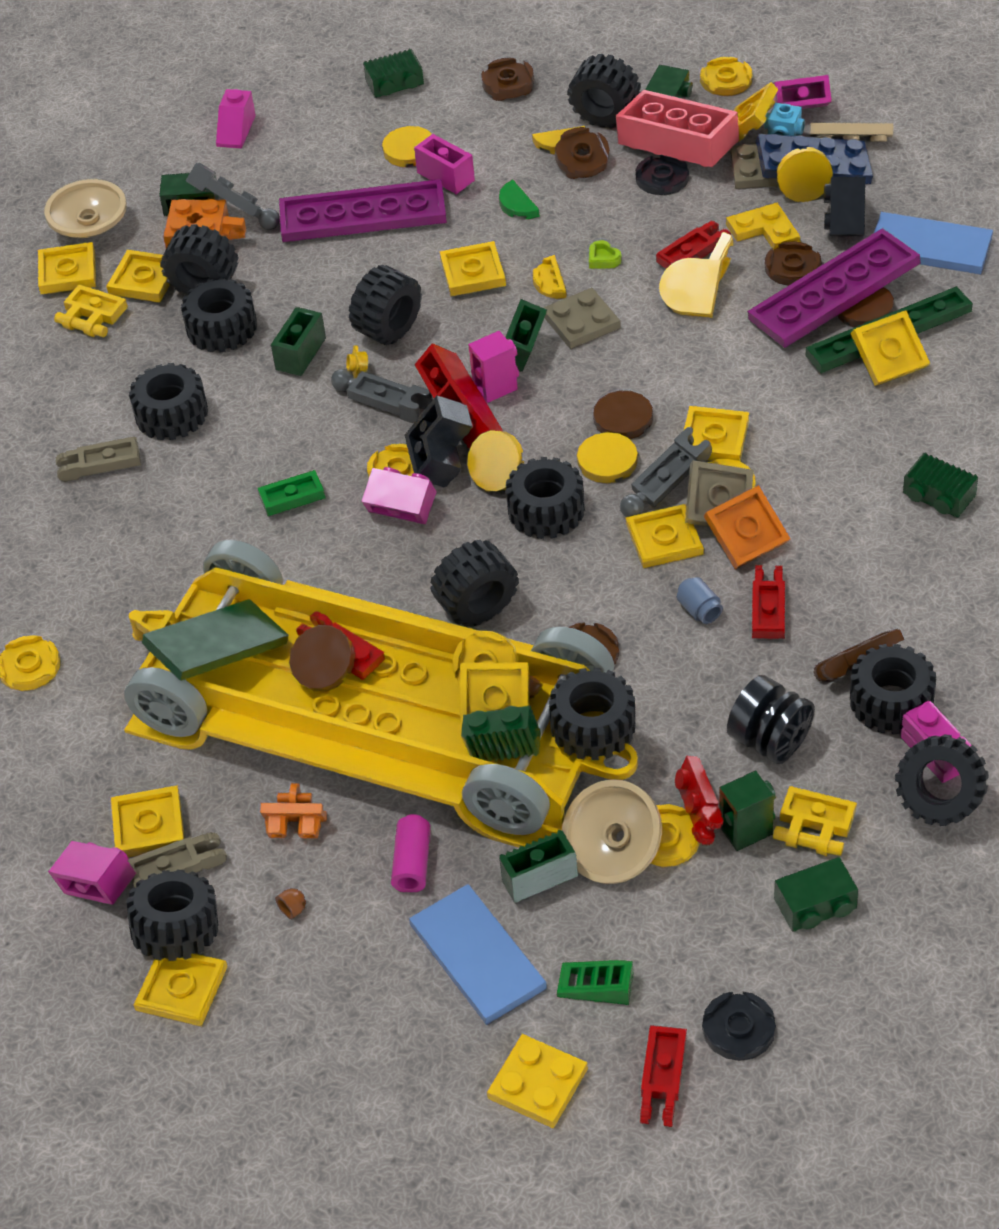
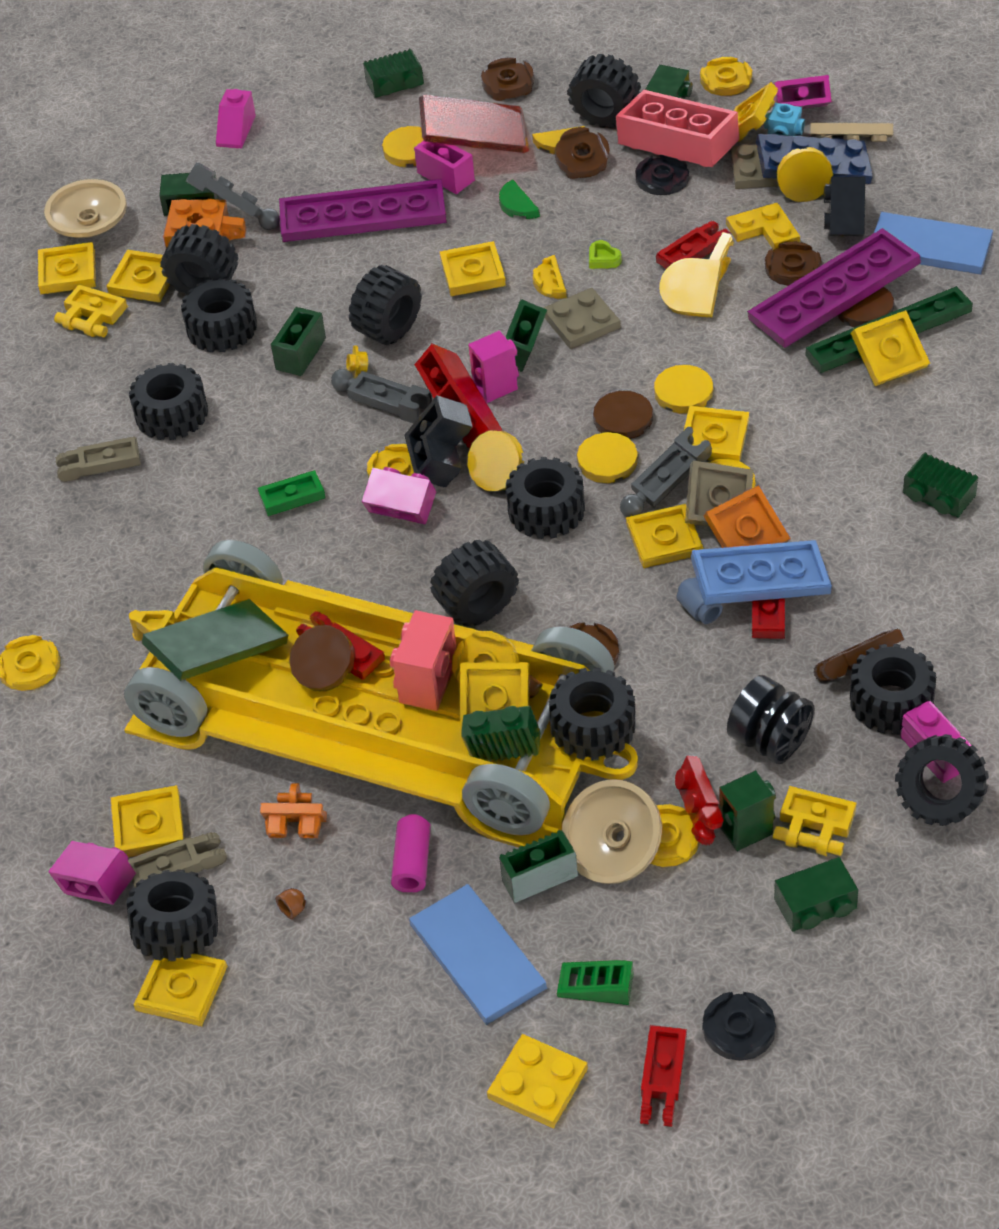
(424, 660): none -> coral brick
(473, 124): none -> clear red piece
(683, 387): none -> yellow tile
(760, 572): none -> medium blue tile

